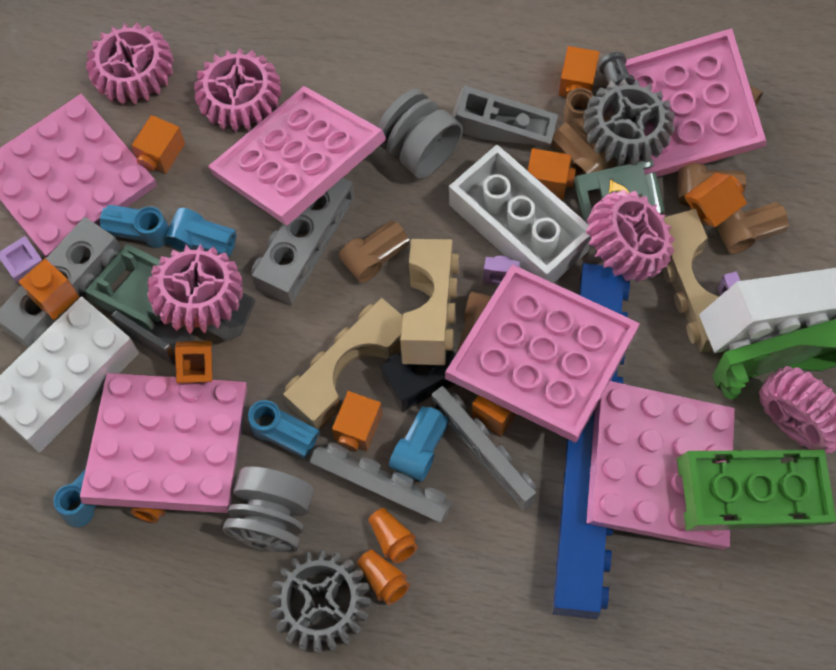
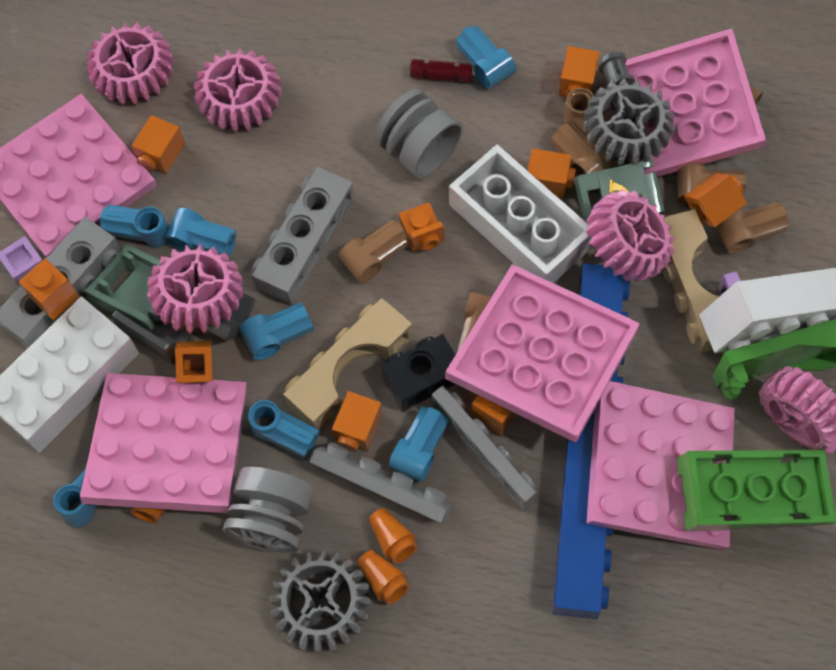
(267, 334): none -> dark azure piece
(296, 154): bright pink plate -> none
(422, 227): none -> orange bracket
(426, 330): tan arch -> none
(441, 70): none -> dark red axle
(489, 63): none -> dark azure piece
(496, 268): lavender plate -> none
(502, 119): light grey slope -> none

